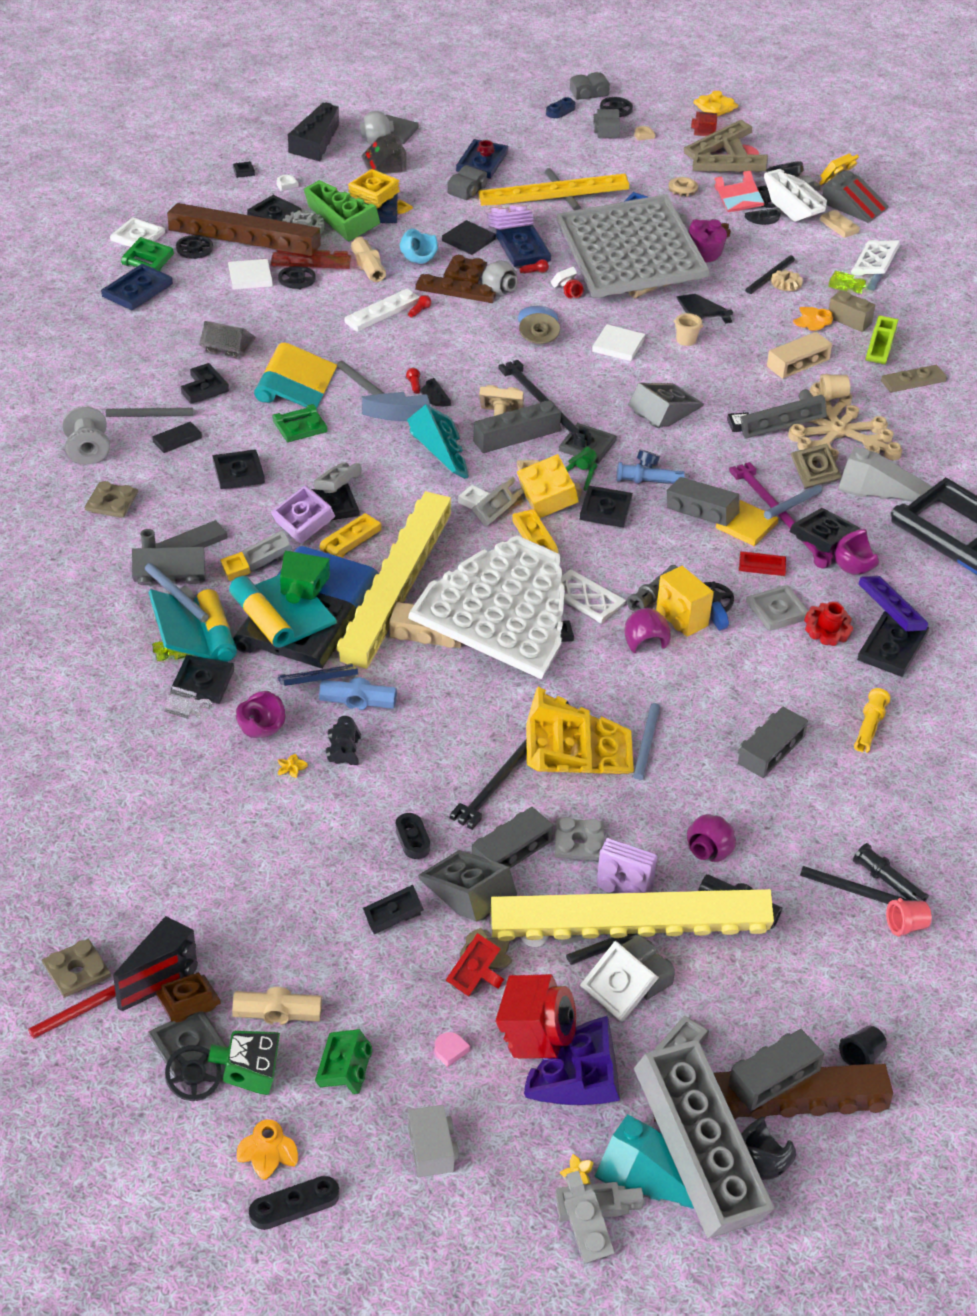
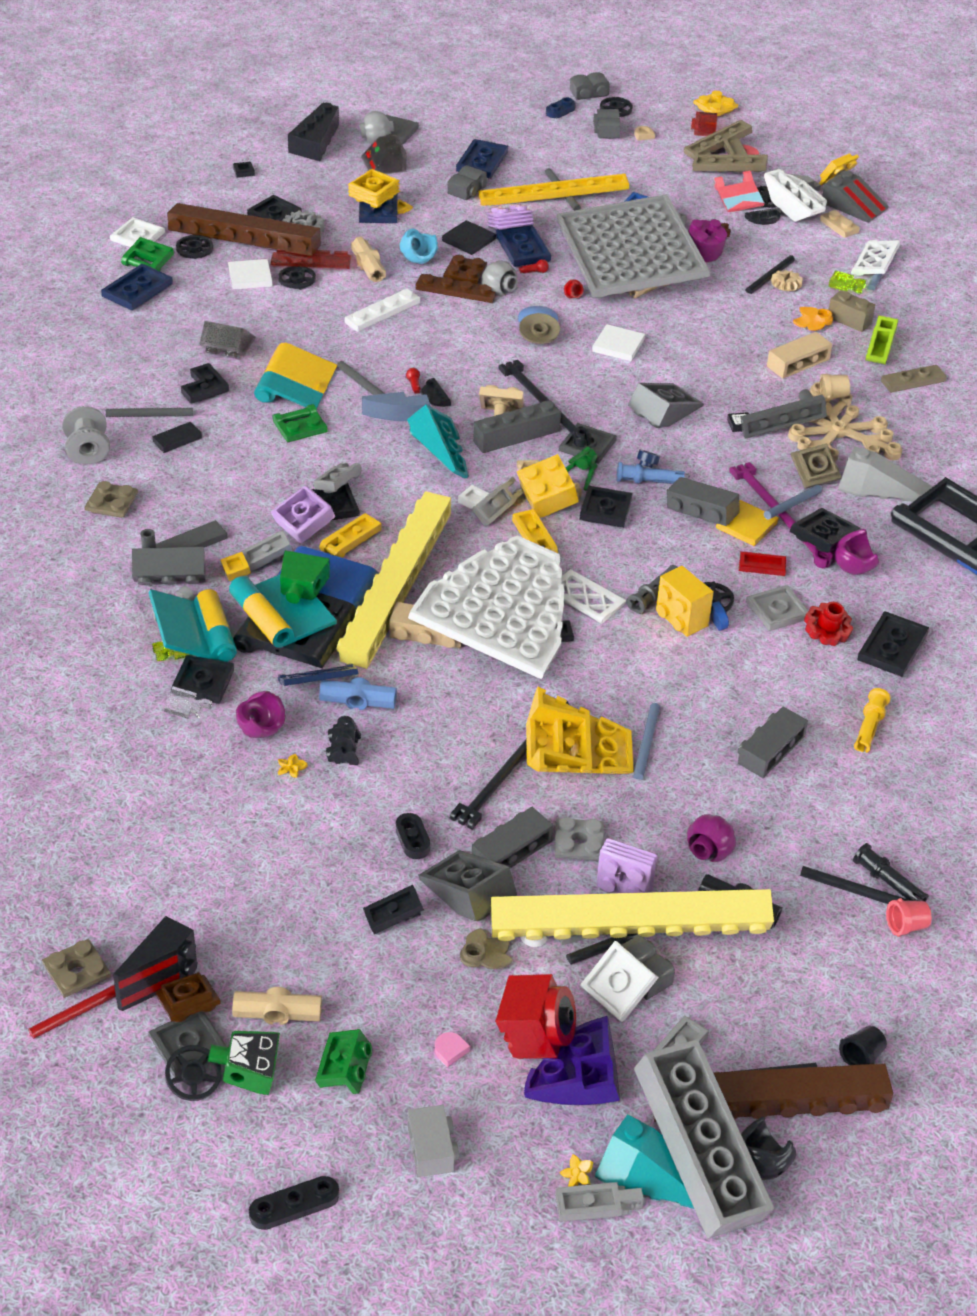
(176, 592): sand blue bar -> none
(238, 469): black plate -> none
(267, 1152): light orange plate -> none
(286, 182): white tile -> none
(341, 211): bright green wedge -> none
(423, 303): red piece -> none
(474, 966): red plate -> none
(486, 148): dark red plate -> none
(563, 276): white plate -> none
(586, 1220): light grey hinge -> none
(644, 625): magenta piece -> none
(683, 186): tan gear -> none
(687, 328): tan piece -> none
(703, 307): black flag -> none
(775, 1069): dark grey brick -> none
(791, 168): black plate -> none
(893, 603): dark purple tile -> none

